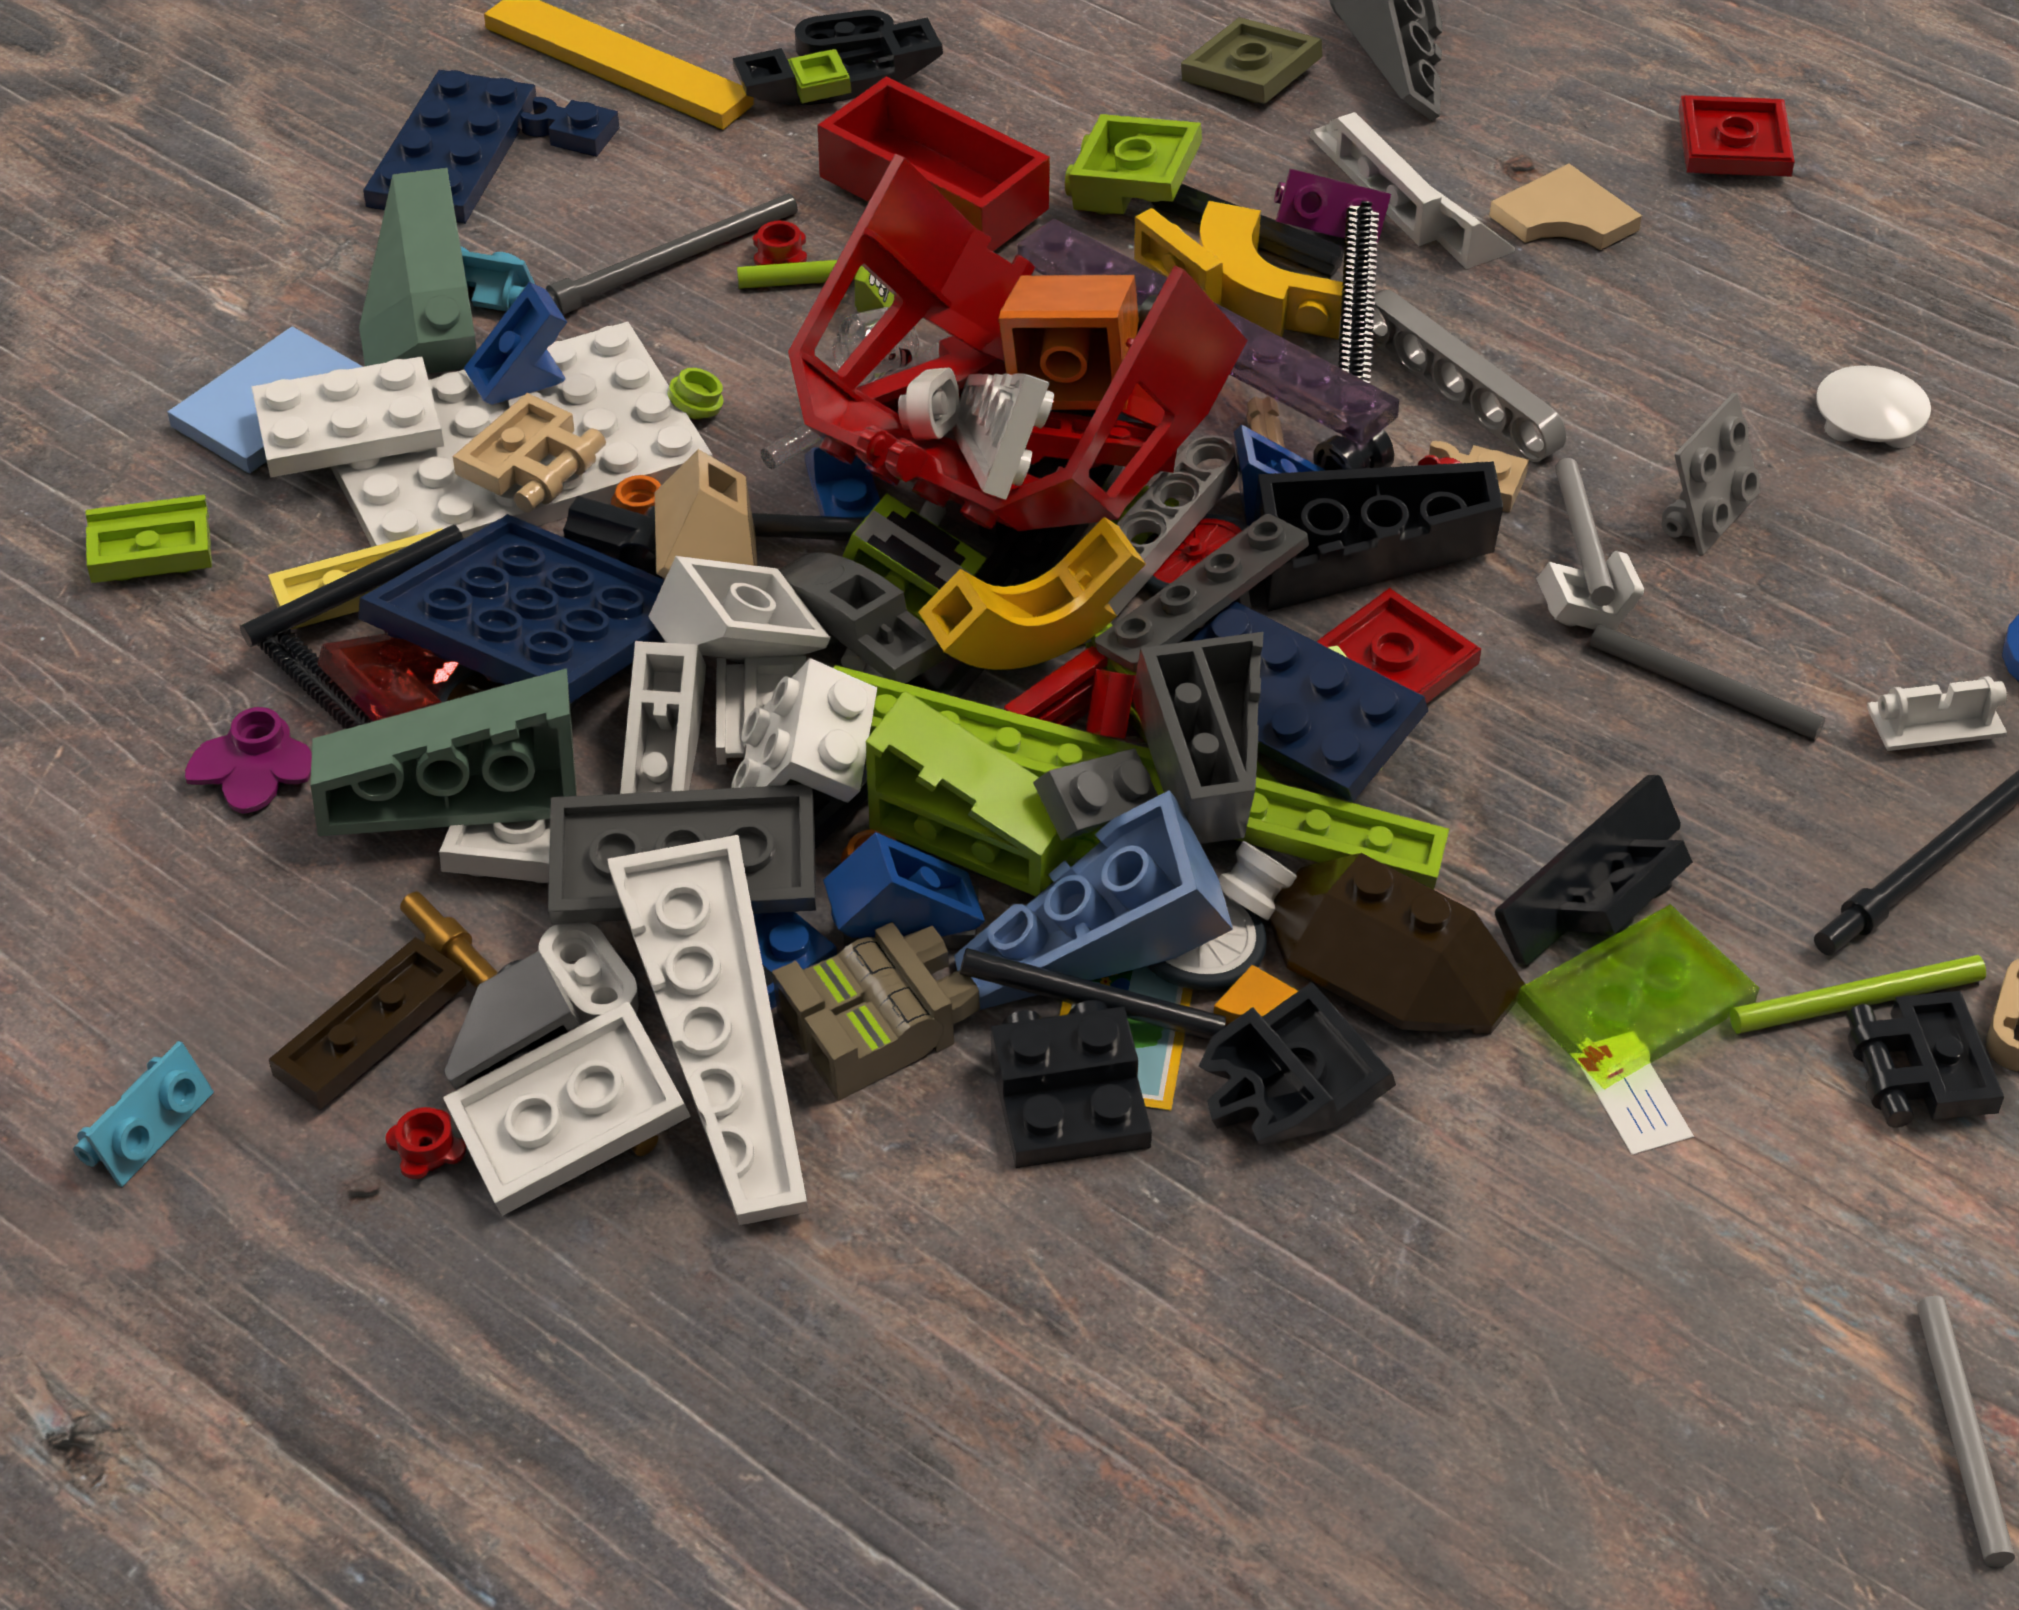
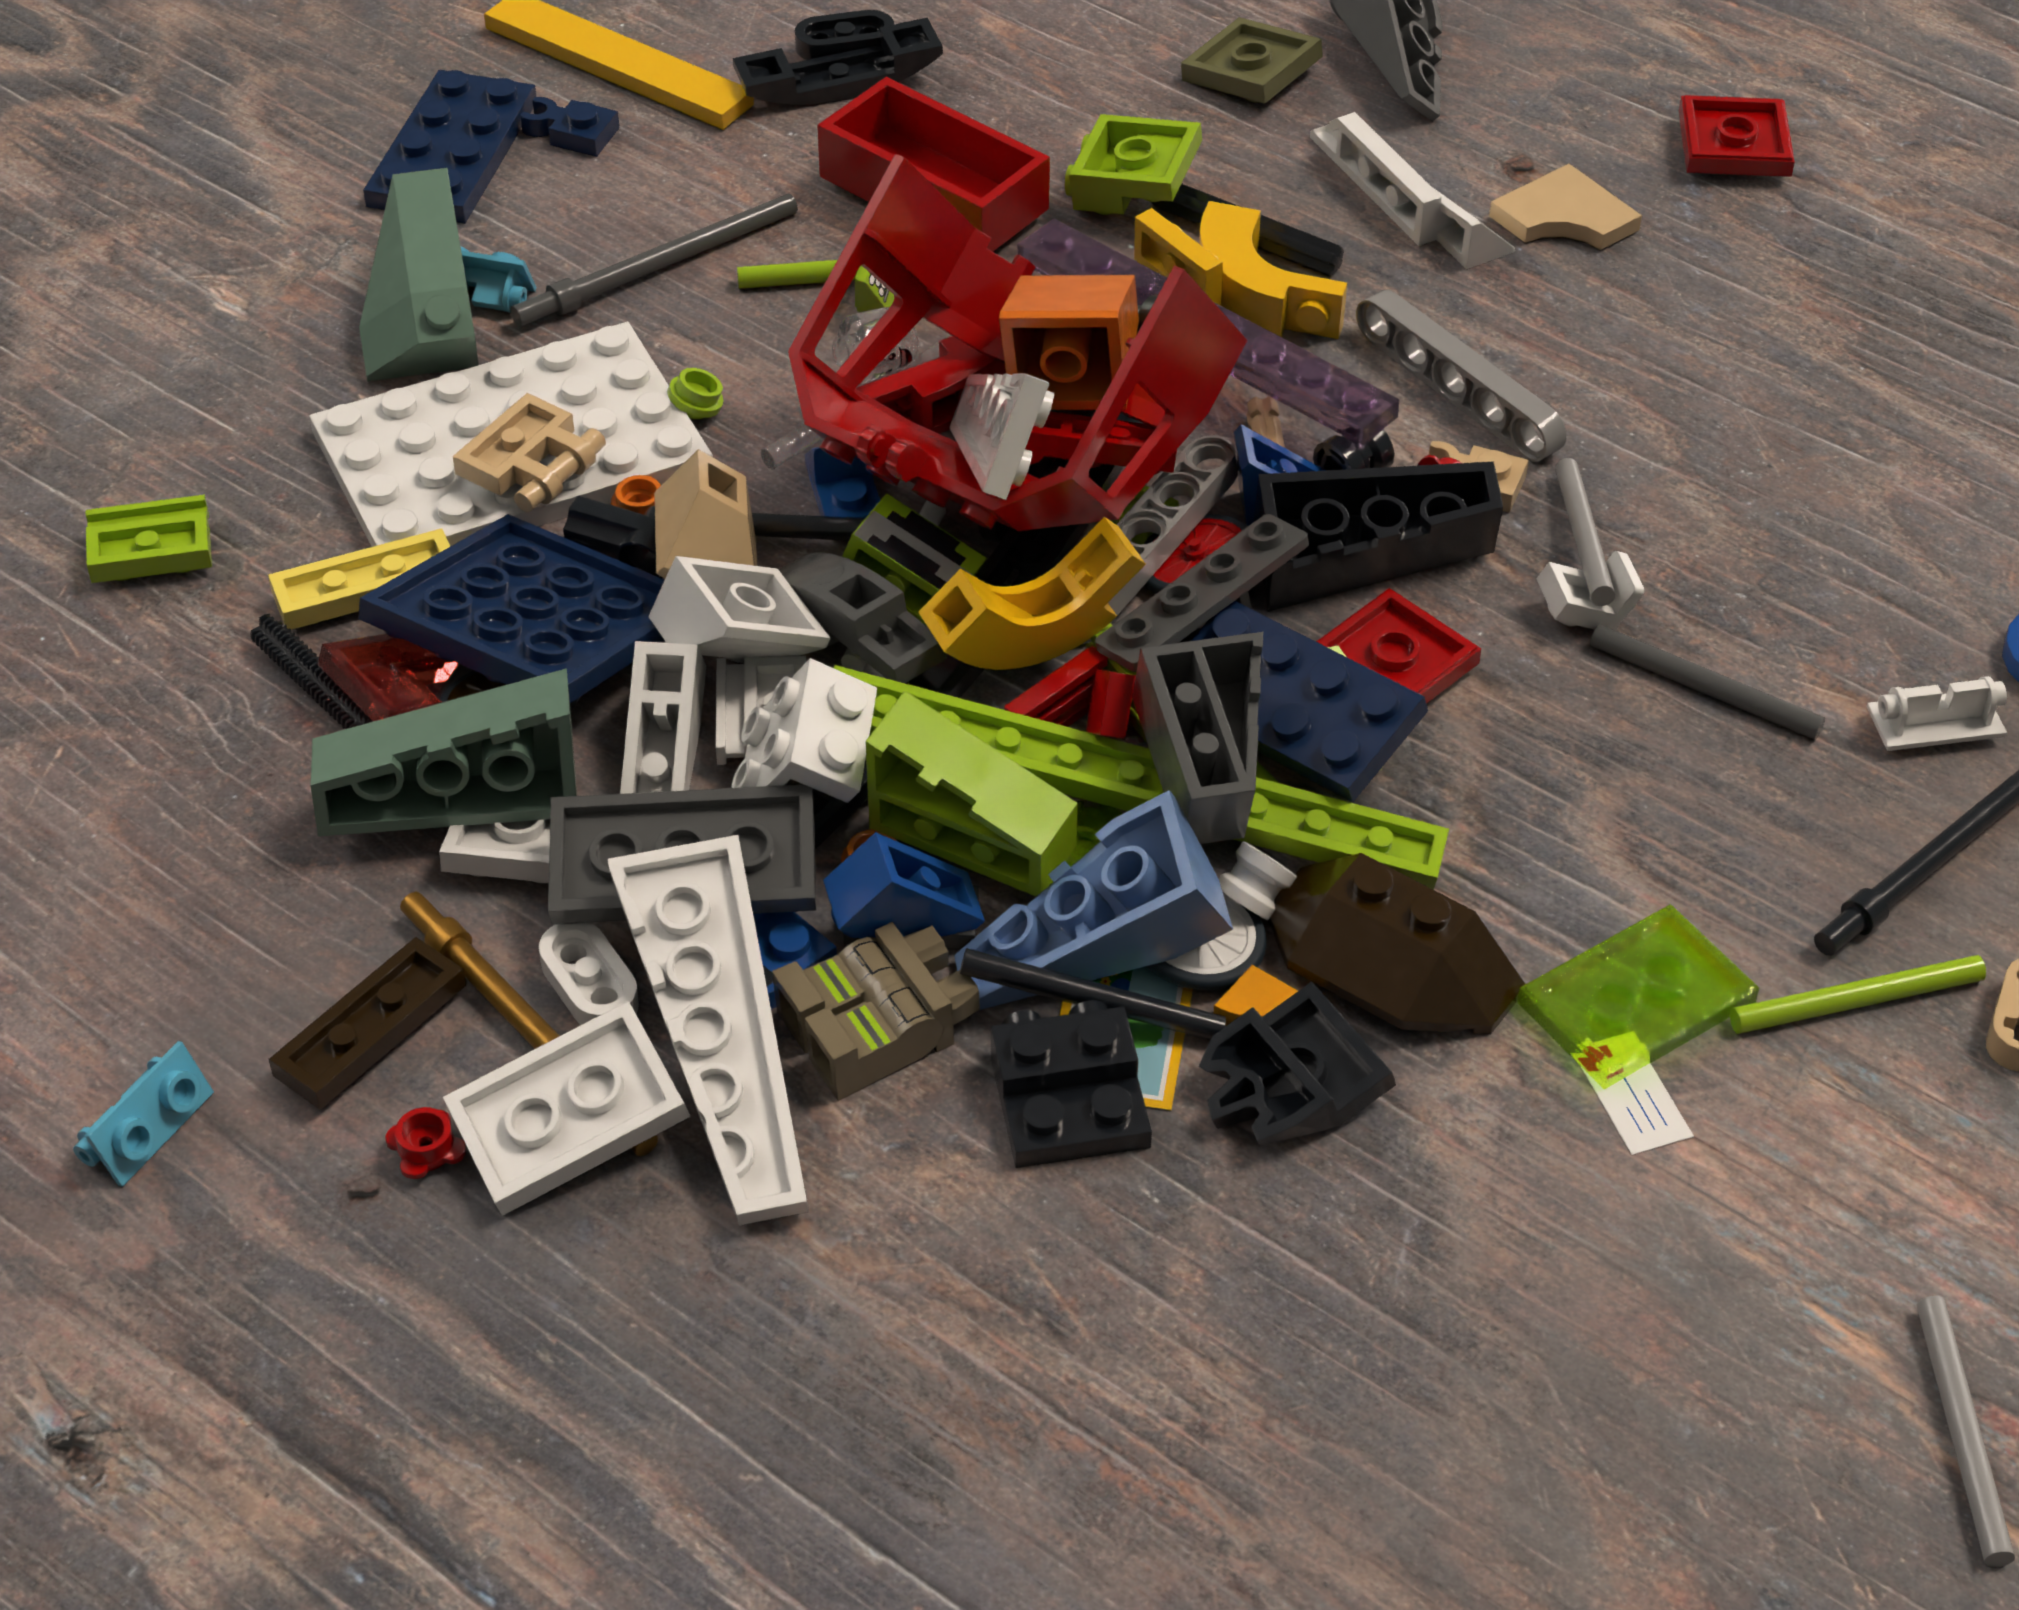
(224, 411): light blue tile -> none
(251, 760): magenta plate -> none
(347, 416): white plate -> none
(347, 587): black bar -> none
(510, 1018): slope -> none
(516, 353): blue slope -> none
(779, 244): red plate -> none
(820, 76): lime tile -> none
(930, 404): white plate -> none
(1094, 792): dark grey plate -> none
(1322, 202): magenta hinge -> none
(1358, 290): black axle -> none
(1600, 875): black bracket -> none
(1714, 477): light grey hinge -> none
(1872, 406): white dish -> none
(1944, 1057): black plate -> none

